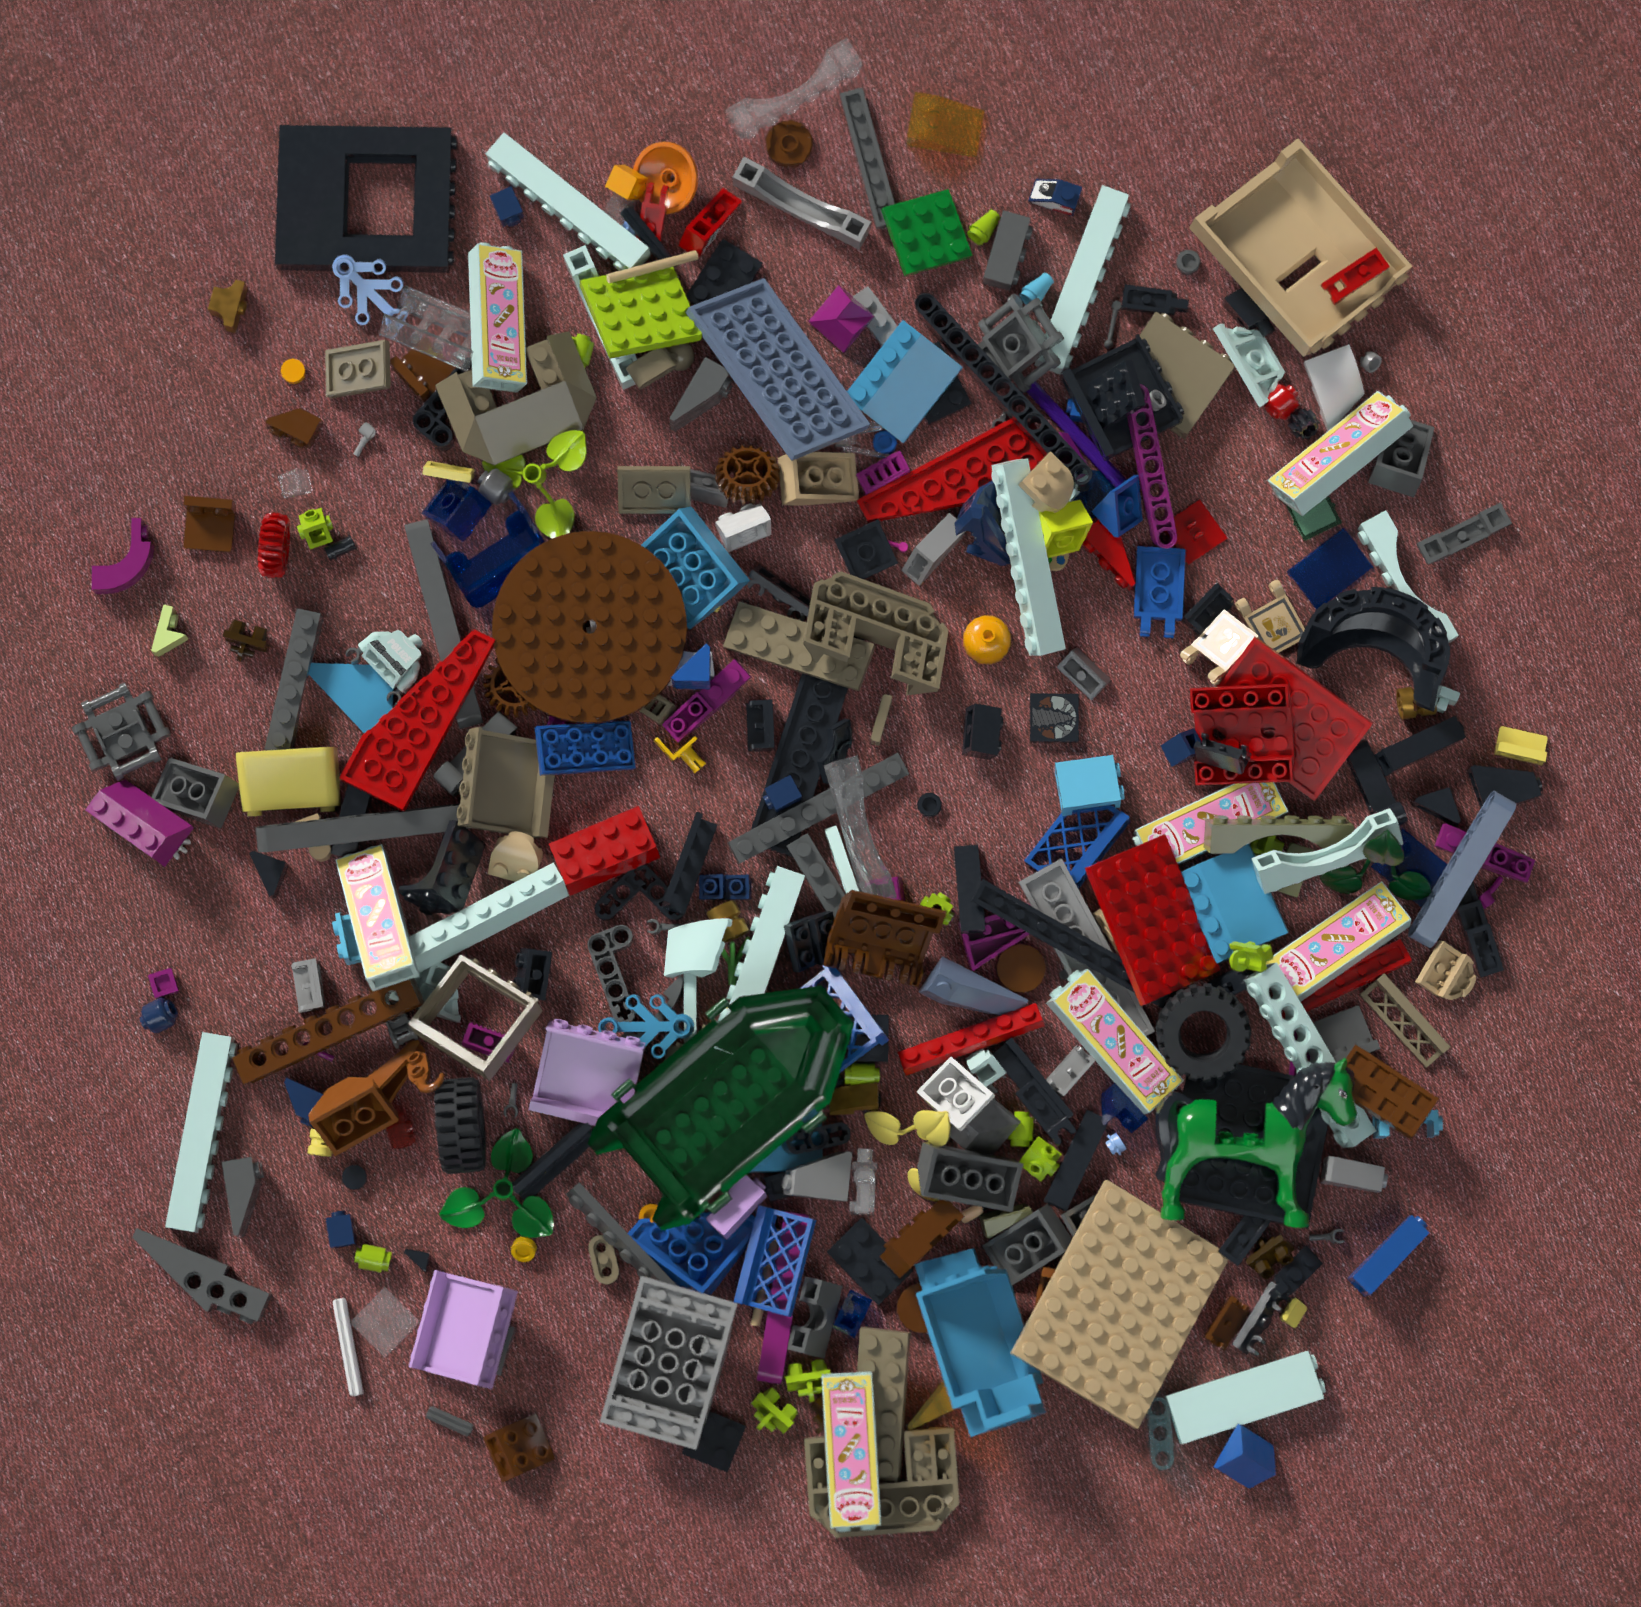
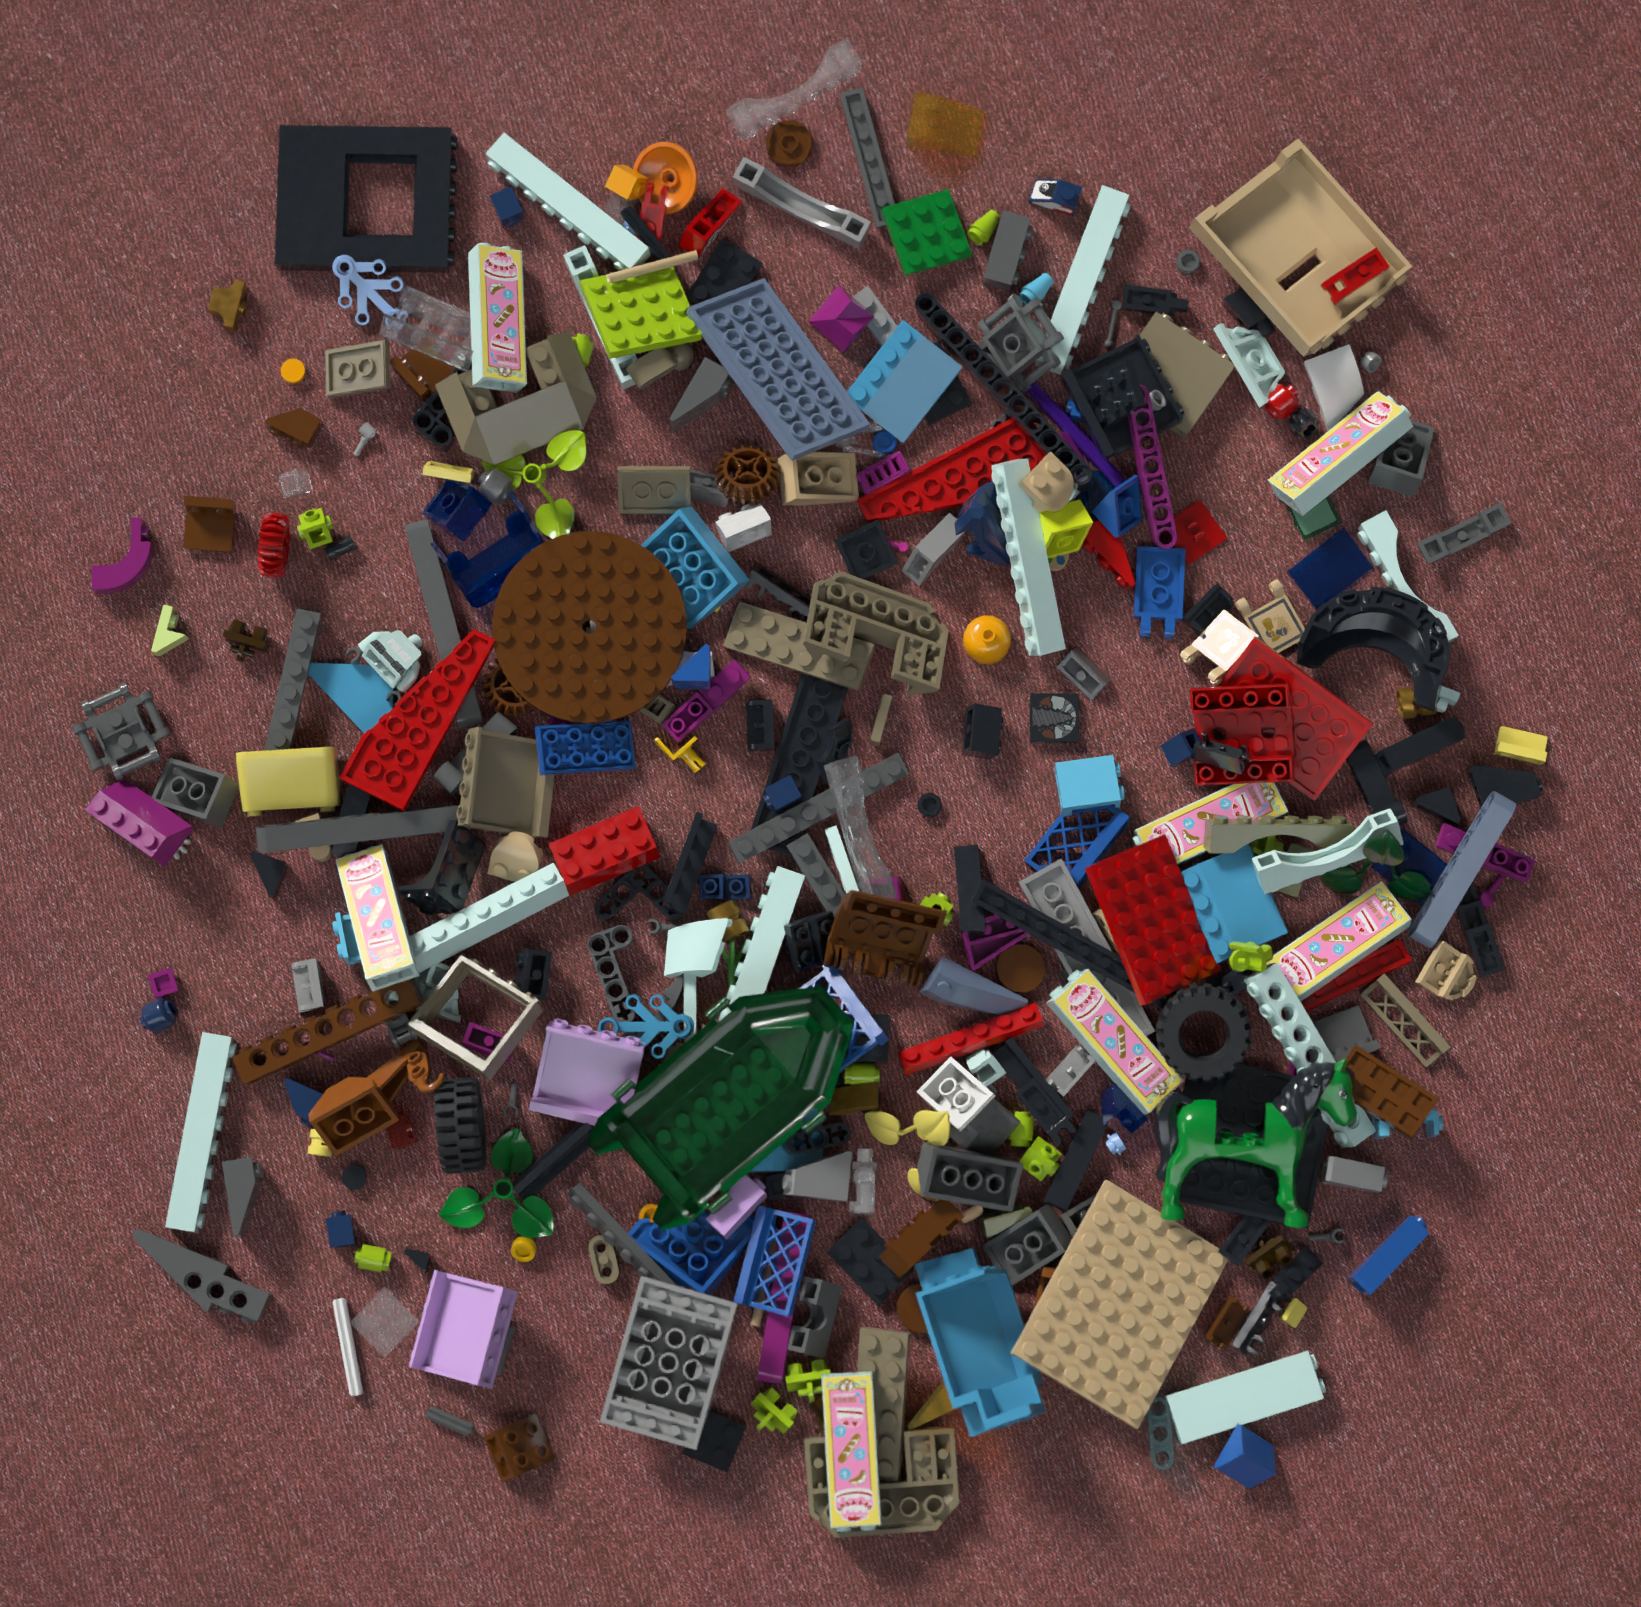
(852, 1313): clear blue slope -> none

